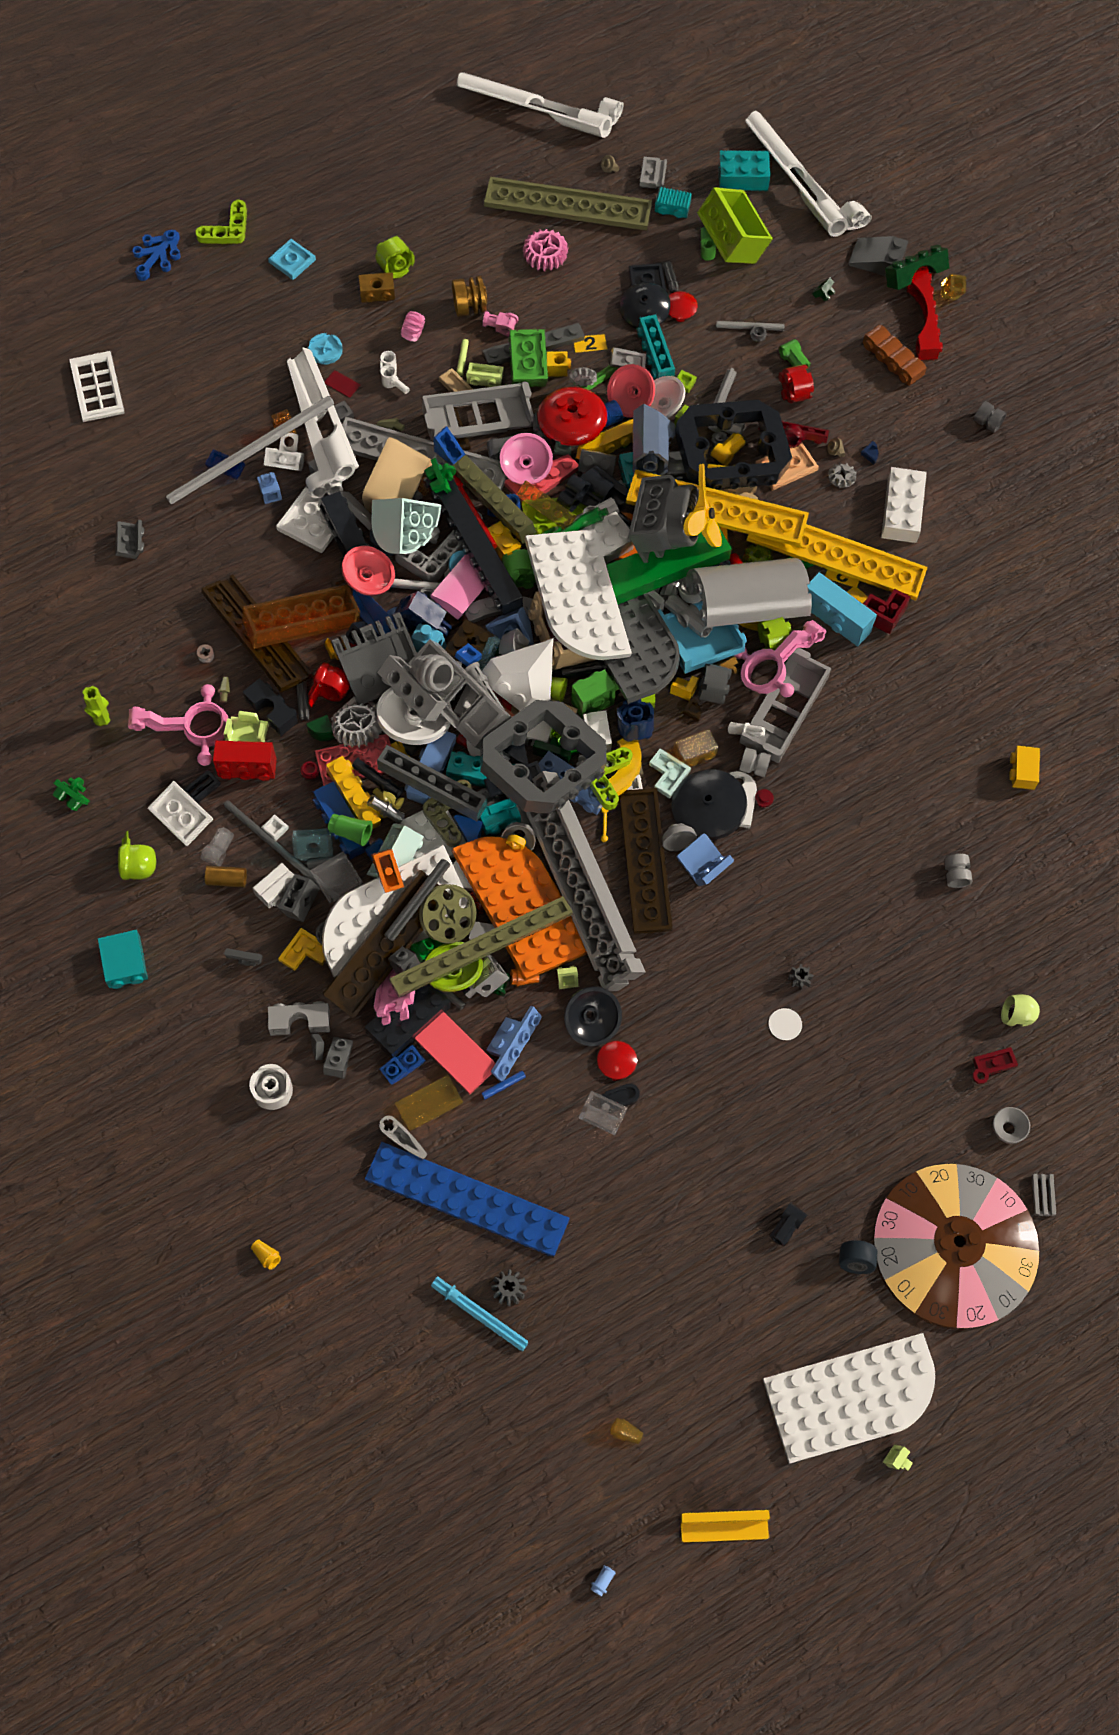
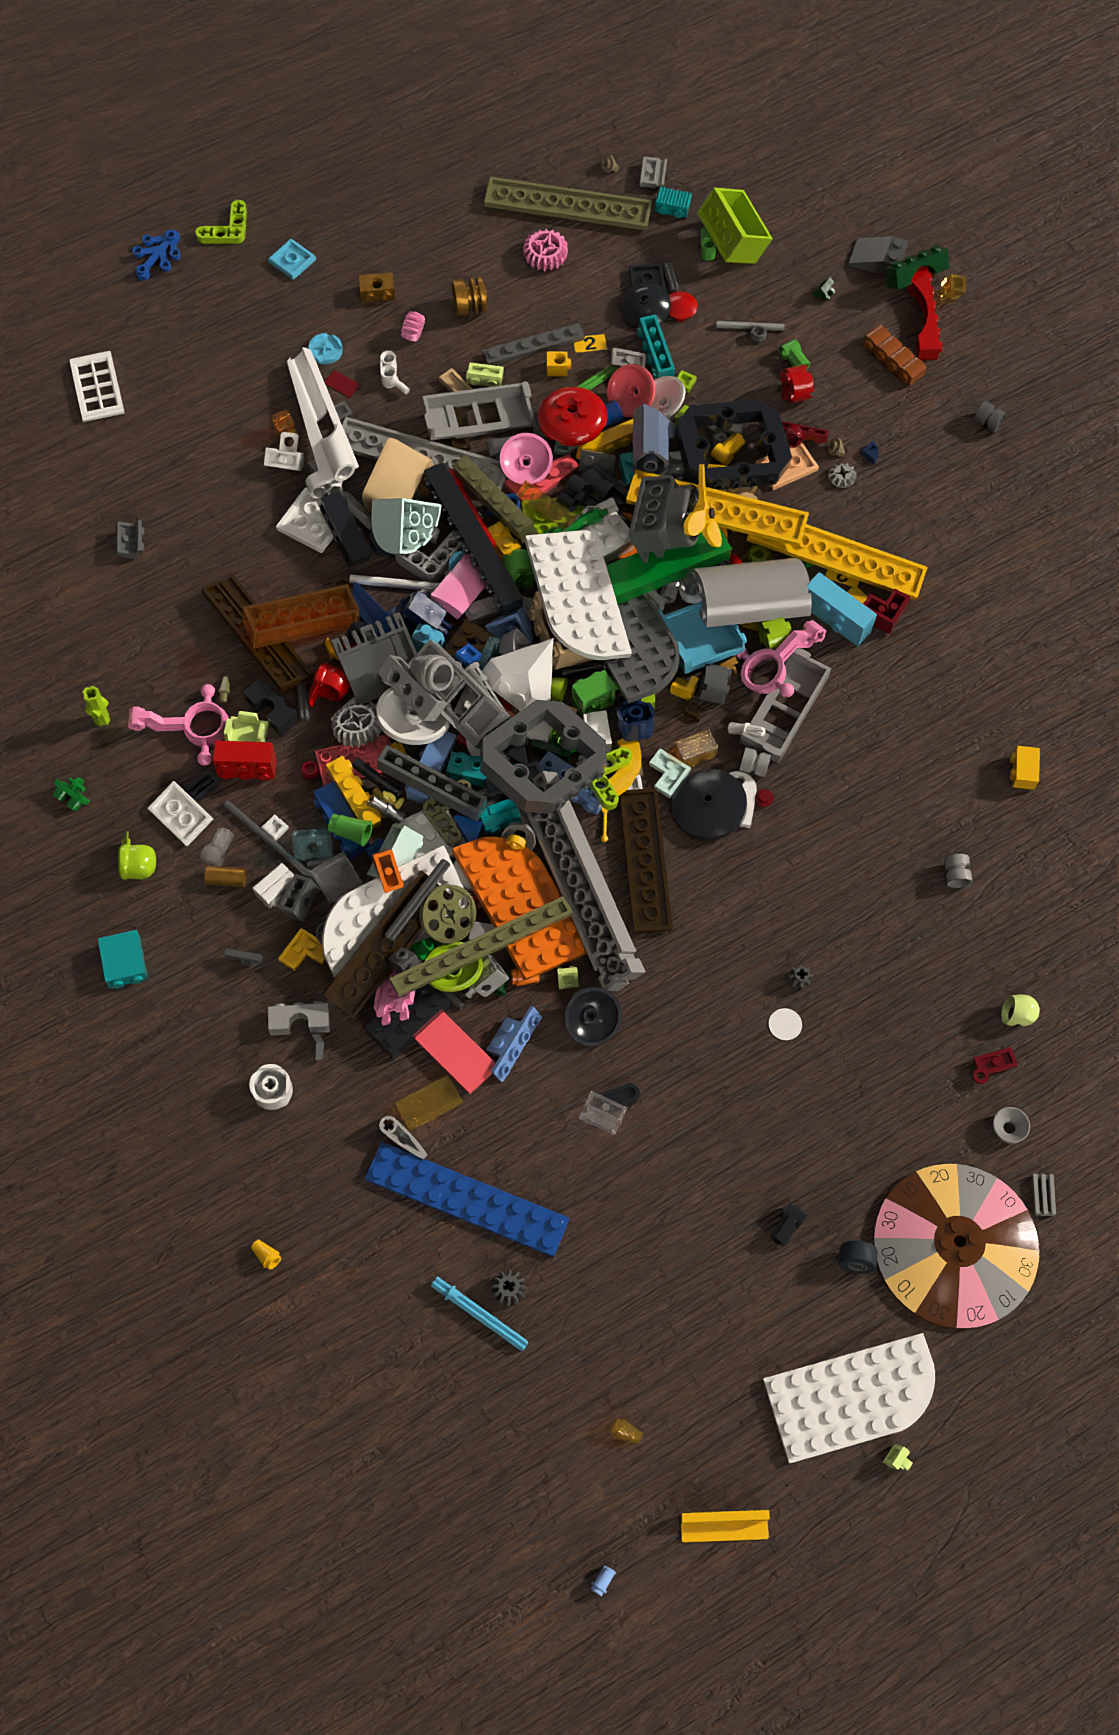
(205, 659): light grey bush -> none
(216, 457): clear blue plate -> none
(249, 450): light grey axle -> none
(269, 488): medium blue brick -> none
(321, 729): dark green brick -> none
(337, 1057): dark grey plate -> none
(373, 565): coral dish -> none
(391, 424): olive bar -> none
(394, 257): lime brick -> none
(402, 1065): blue slope -> none
(442, 474): green hips -> none
(447, 446): blue slope -> none
(462, 357): yellowish green piece -> none
(501, 322): bright pink connector -> none
(503, 1085): blue piece -> none
(528, 357): bright green piece -> none
(579, 119): white panel -> none
(588, 376): light grey gear -> none
(617, 1060): red dish -> none
(678, 837): light grey piece -> none
(687, 615): light grey piece -> none
(703, 860): medium blue bracket -> none
(725, 386): light grey axle -> none
(744, 170): teal brick -> none
(828, 213): white panel -> none
(903, 505): white brick -> none

